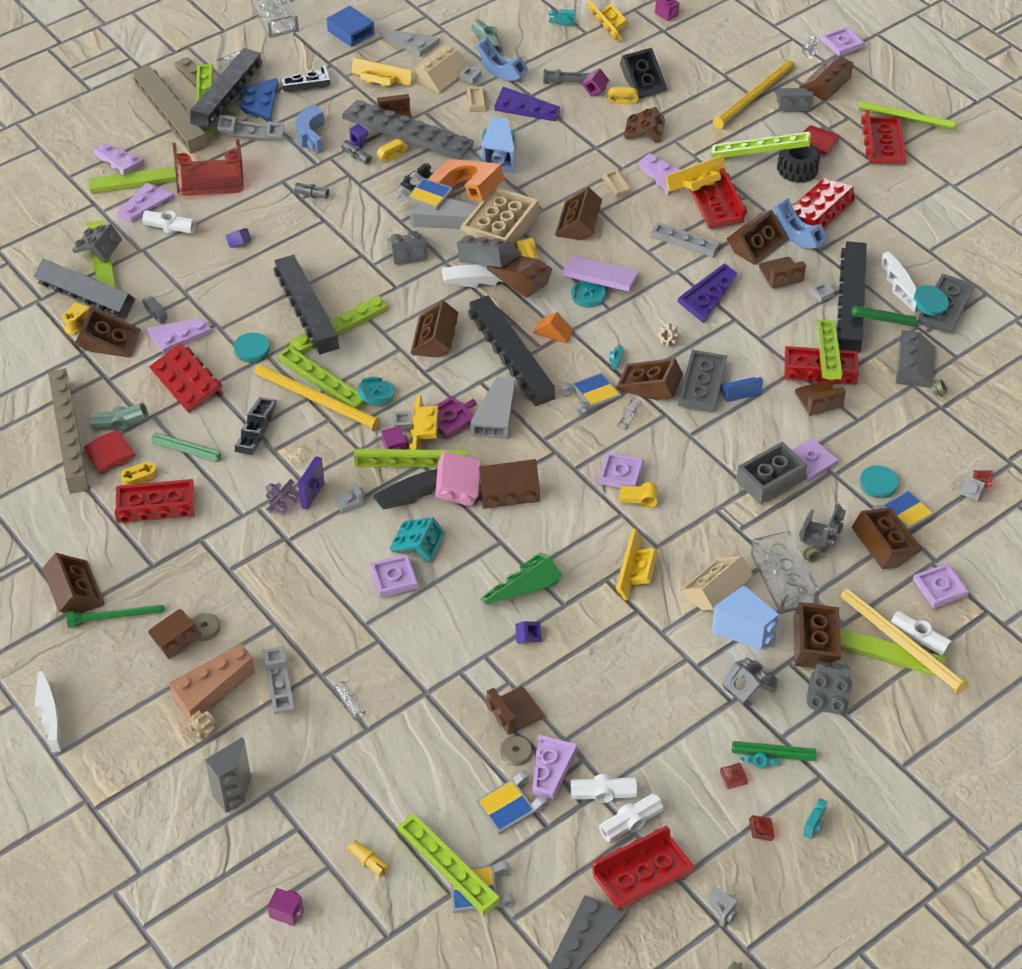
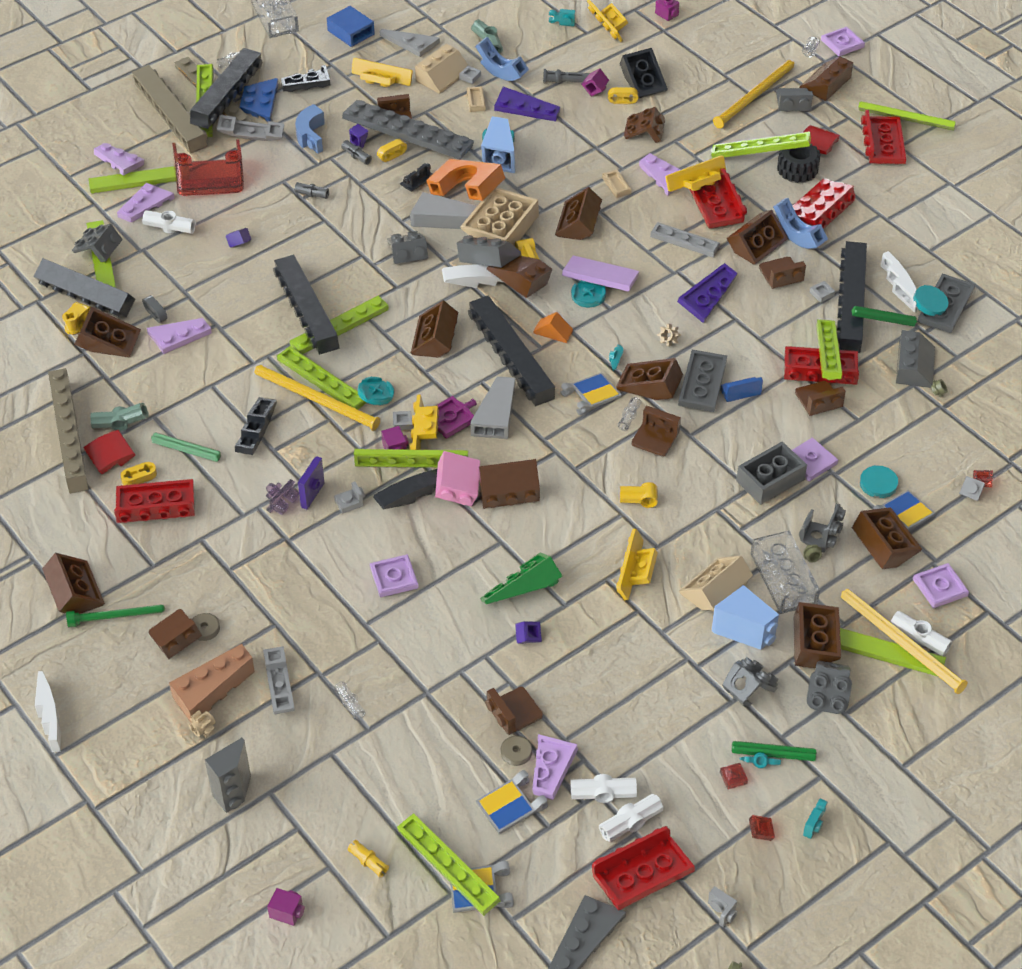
(185, 377): red bracket -> none
(251, 347): teal tile -> none
(419, 534): teal bracket -> none
(425, 193): flag -> none
(620, 470): lavender plate -> none
(657, 431): none -> reddish brown bracket

